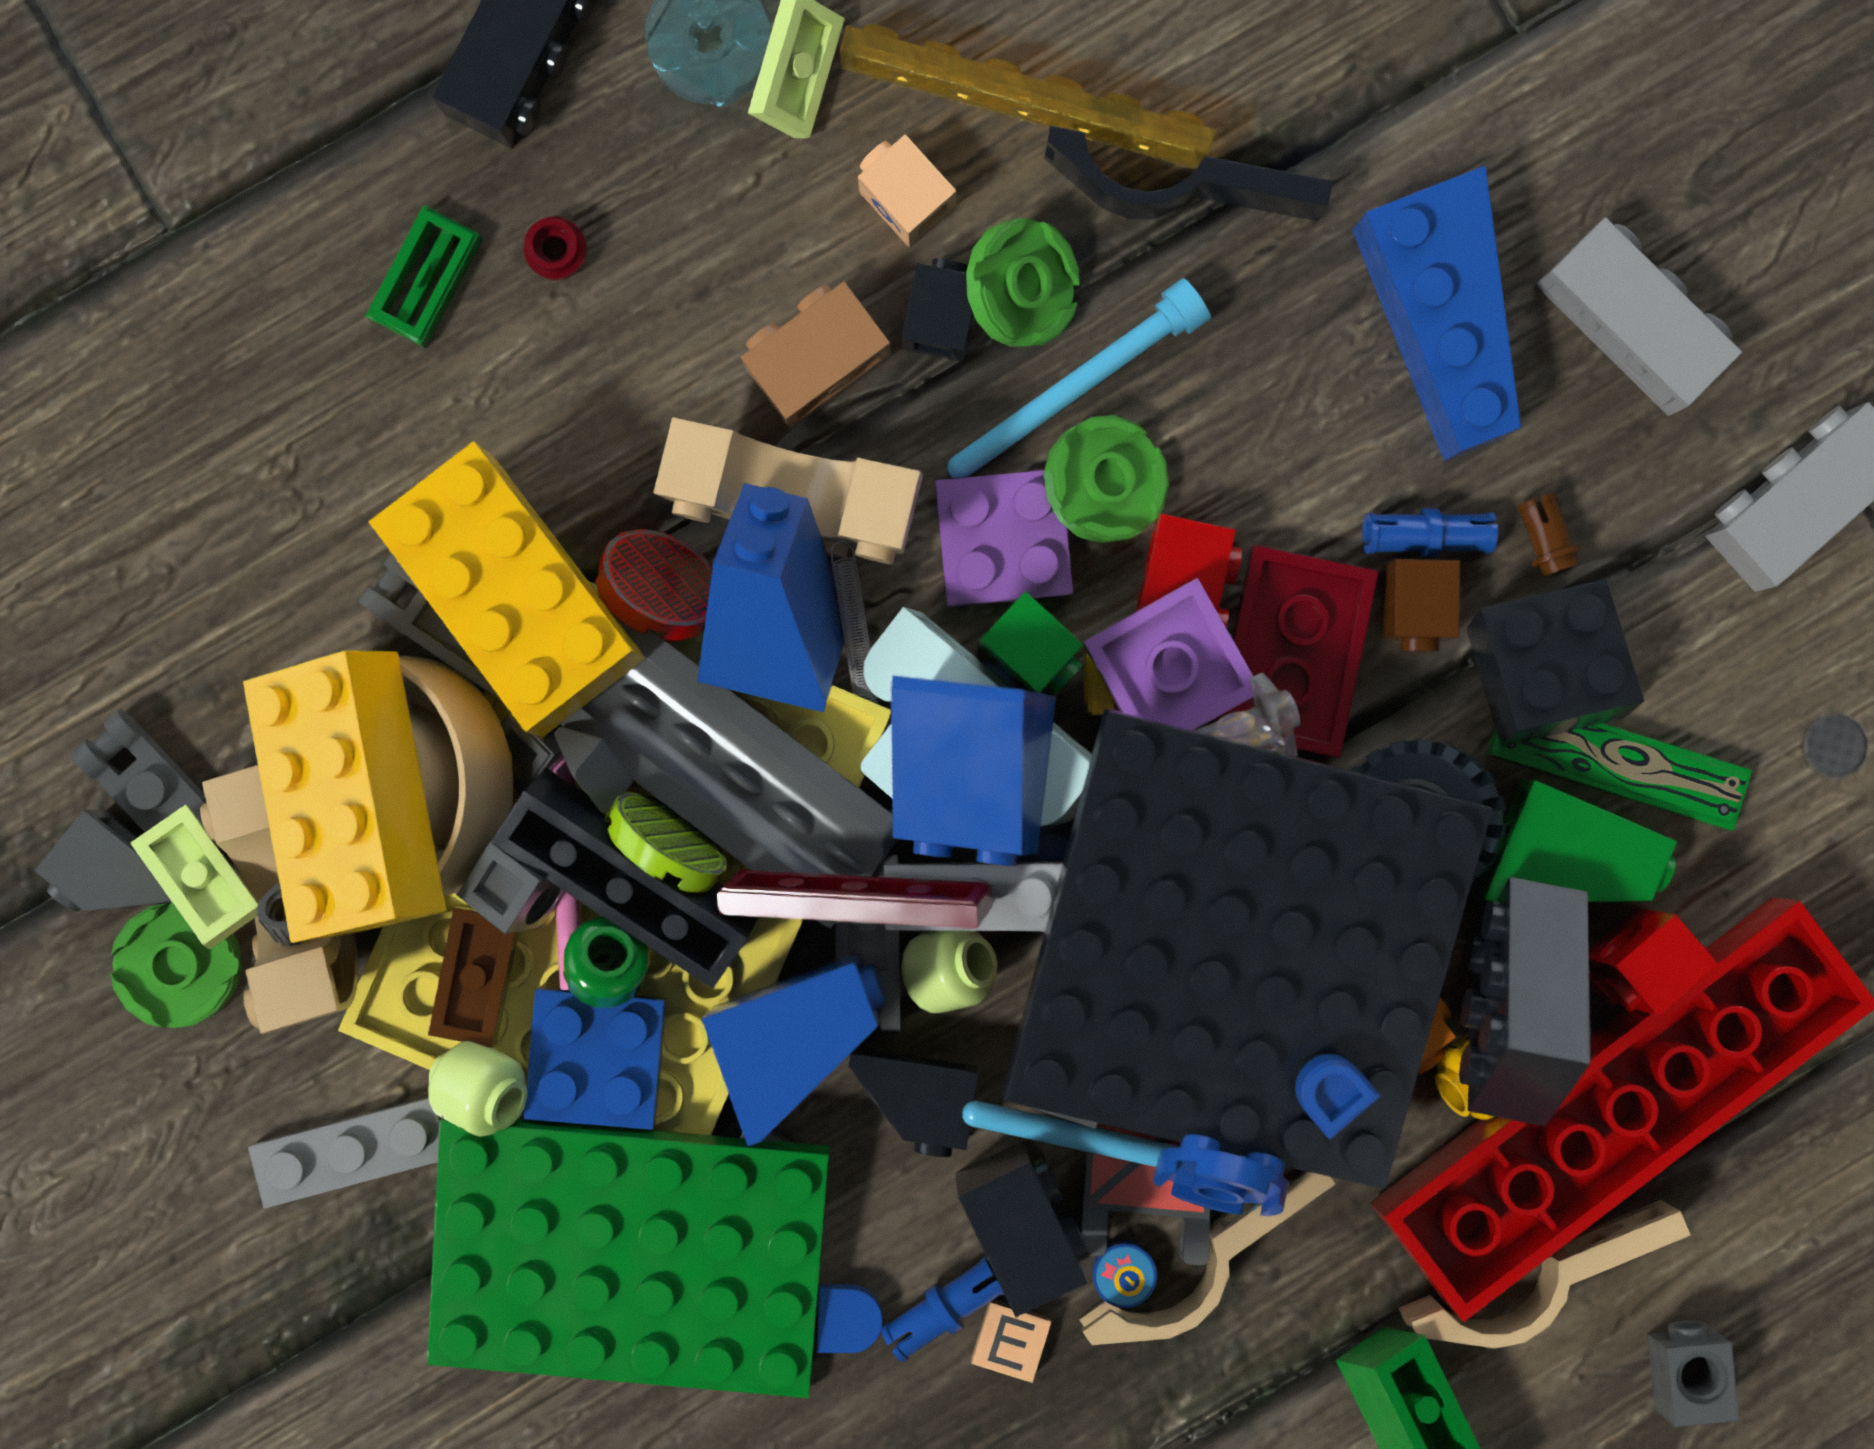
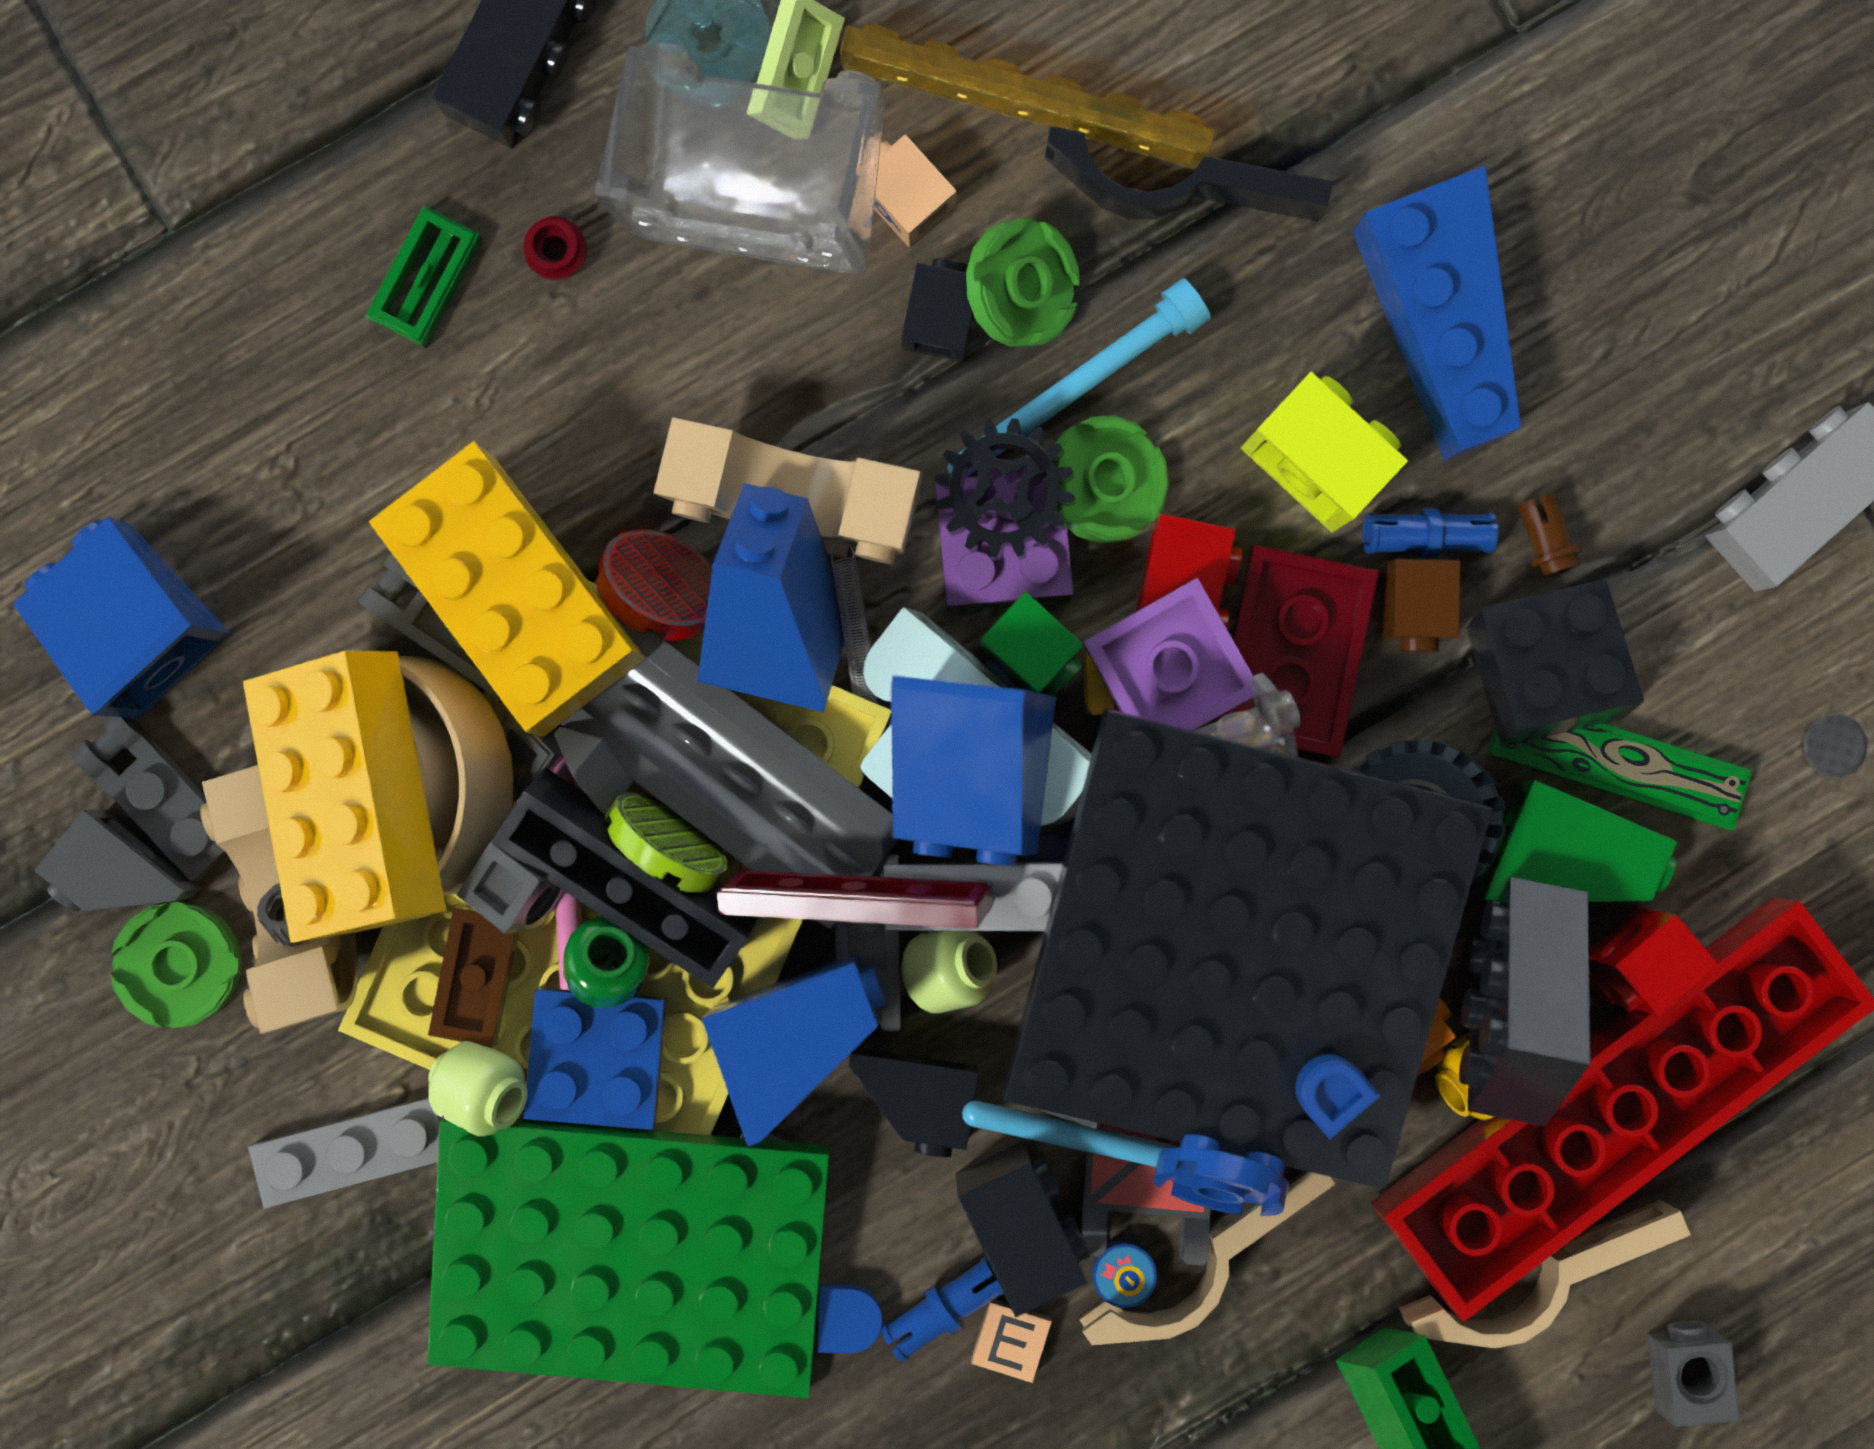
(118, 620): none -> blue slope
(196, 877): yellowish green plate -> none
(743, 162): none -> clear windscreen
(815, 352): medium nougat brick -> none
(1028, 469): none -> black gear
(1325, 451): none -> neon yellow brick
(1639, 316): light grey brick -> none

